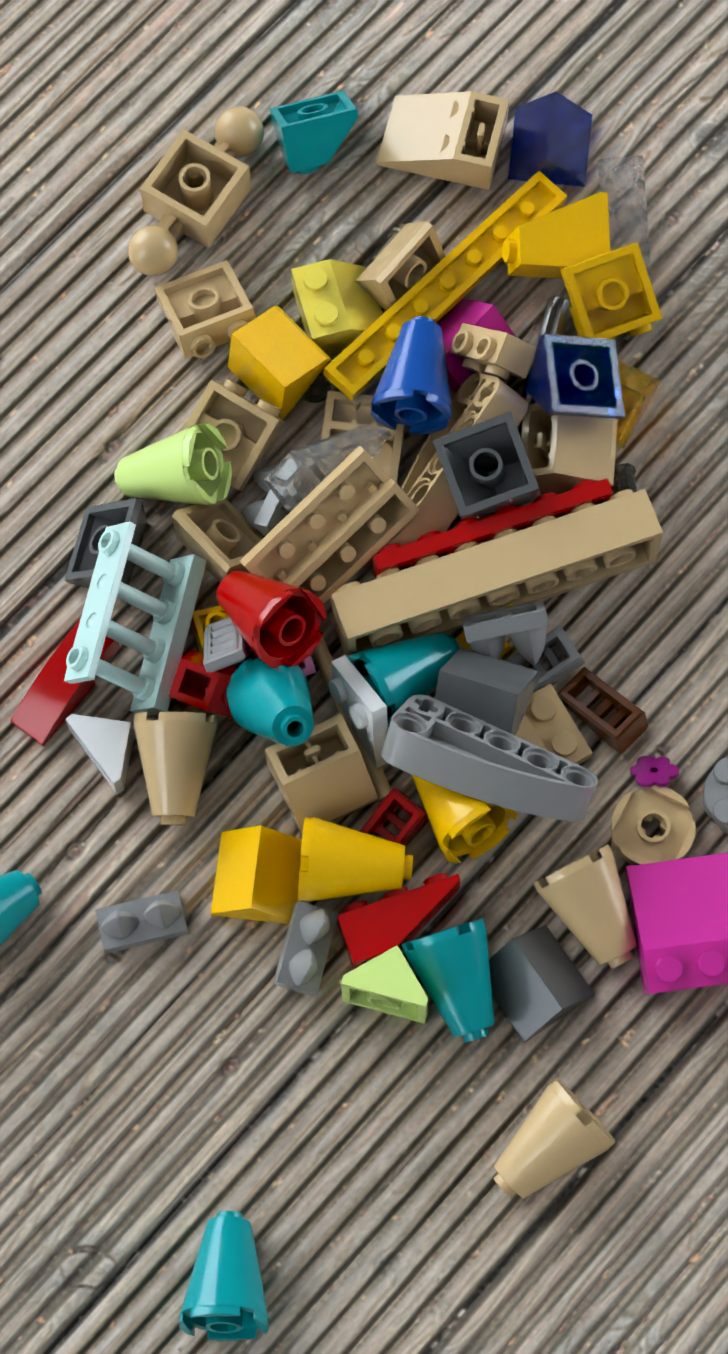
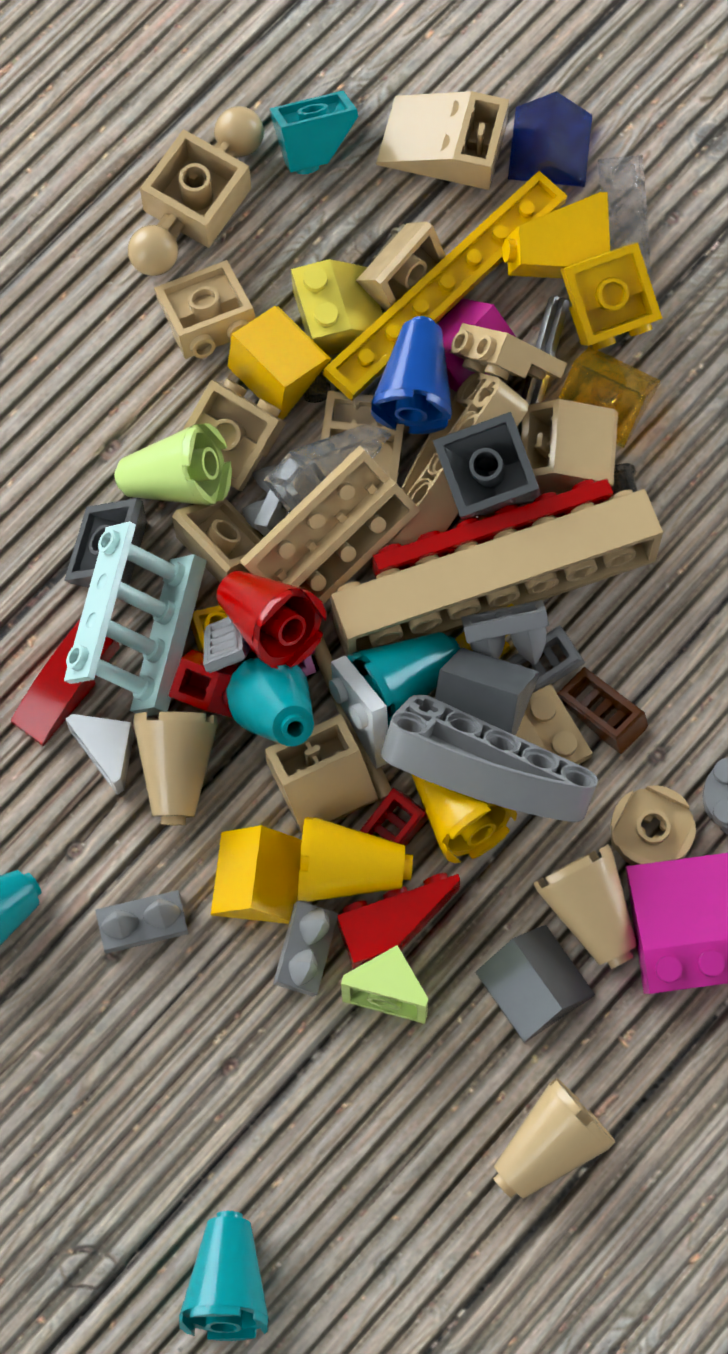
(457, 976): teal cone -> none
(576, 377): clear blue slope -> none
(654, 771): magenta plant -> none

